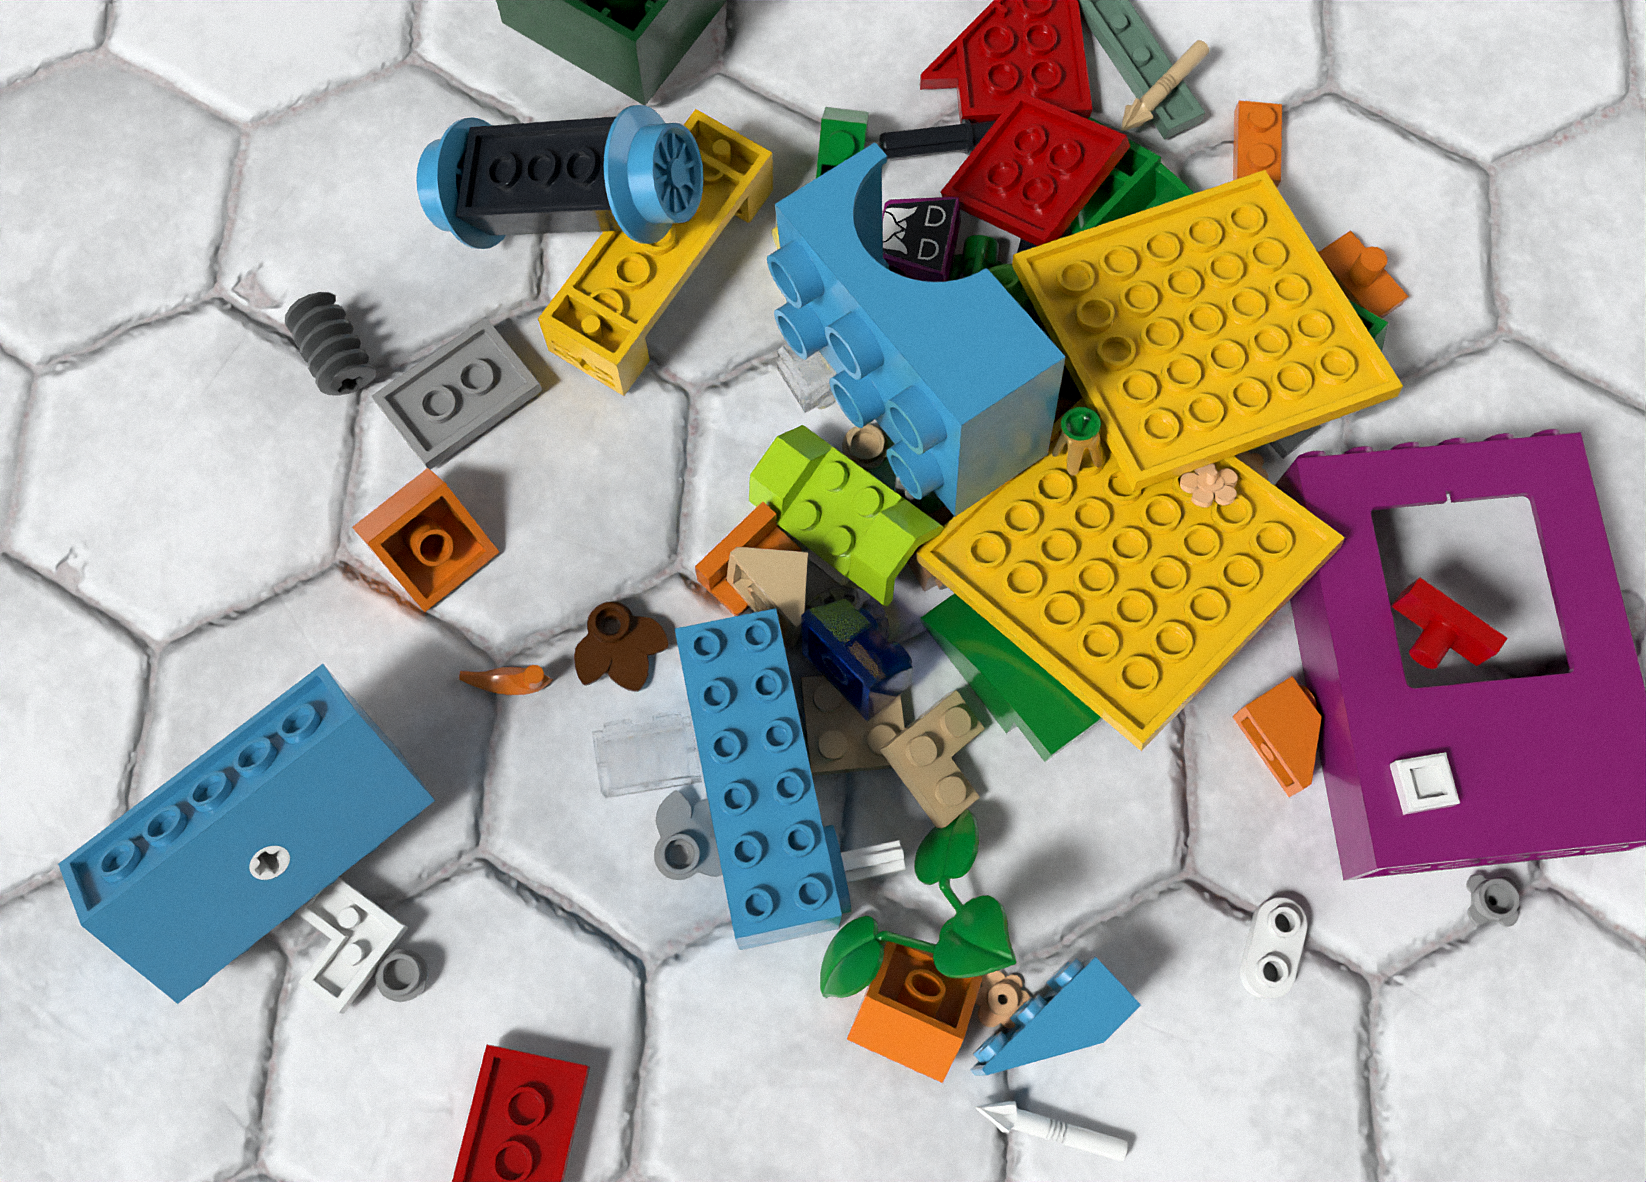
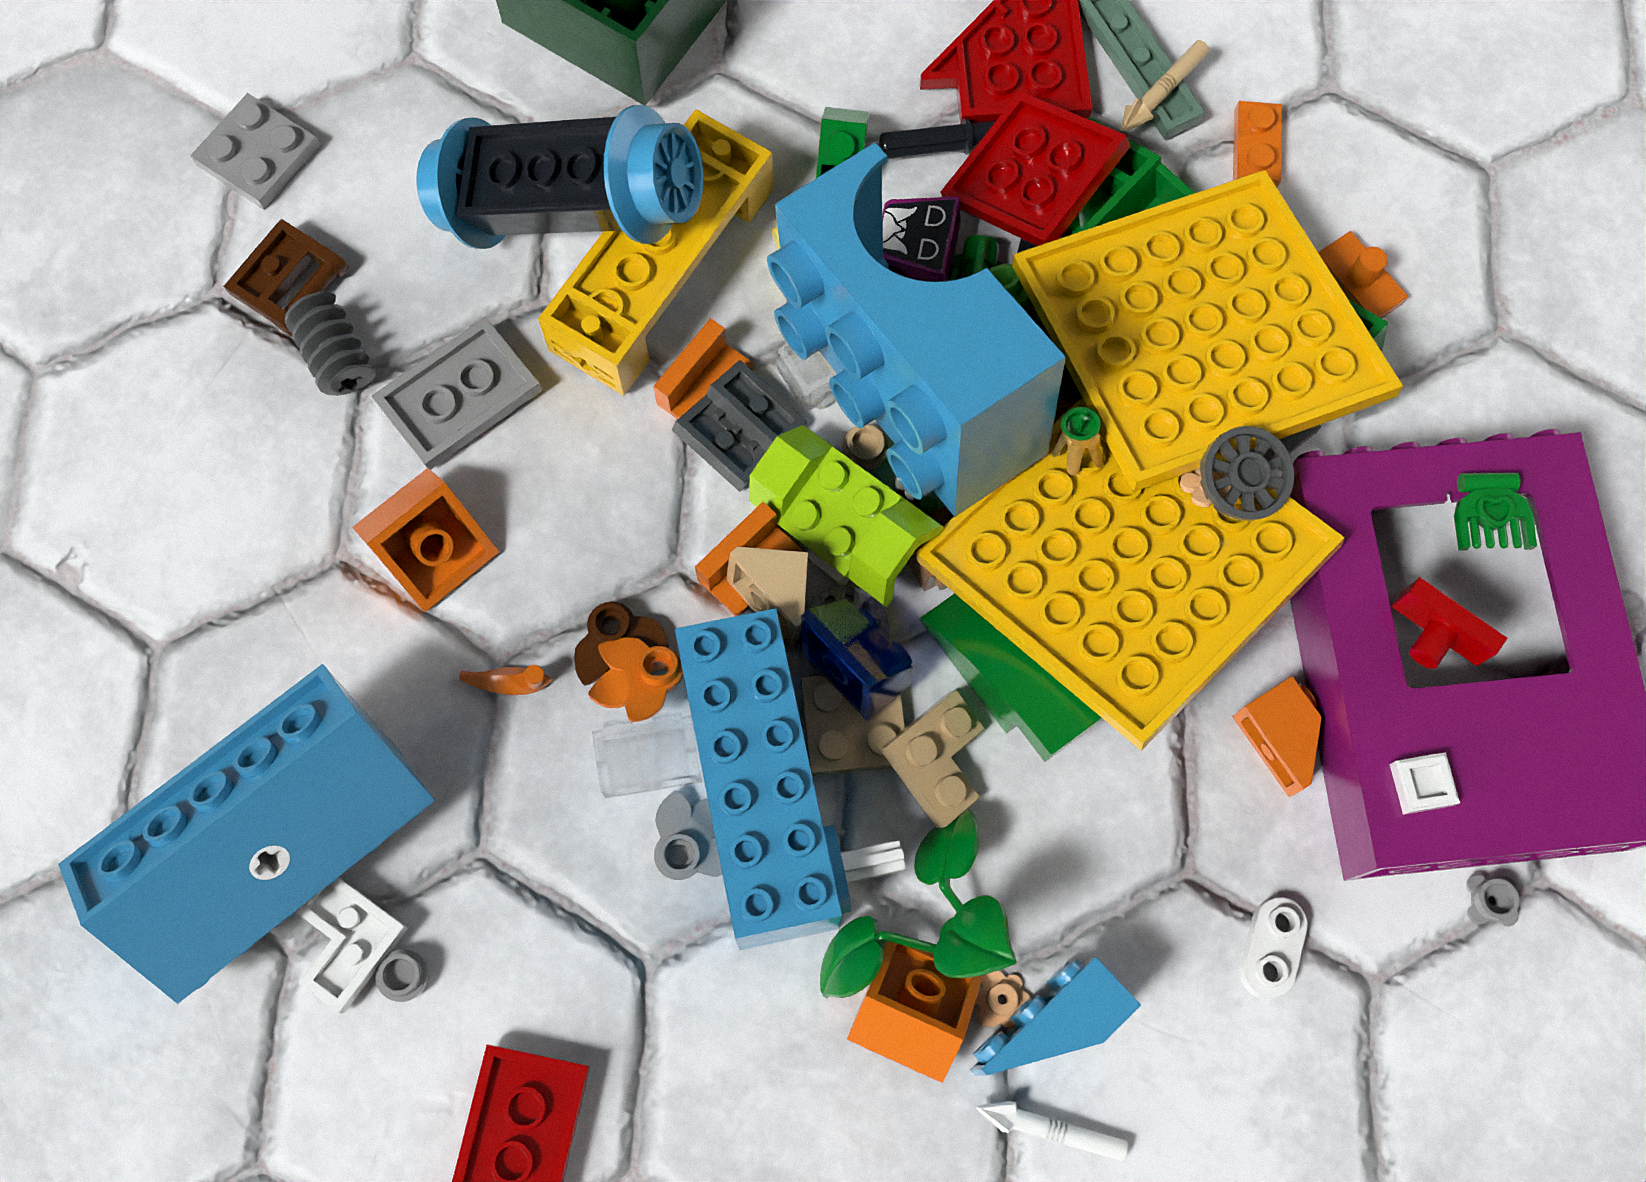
(255, 151): none -> light grey plate
(277, 265): none -> reddish brown plate
(630, 677): none -> orange plate
(696, 369): none -> orange panel
(736, 423): none -> dark grey slope
(1247, 473): none -> dark grey wheel
(1492, 505): none -> green piece

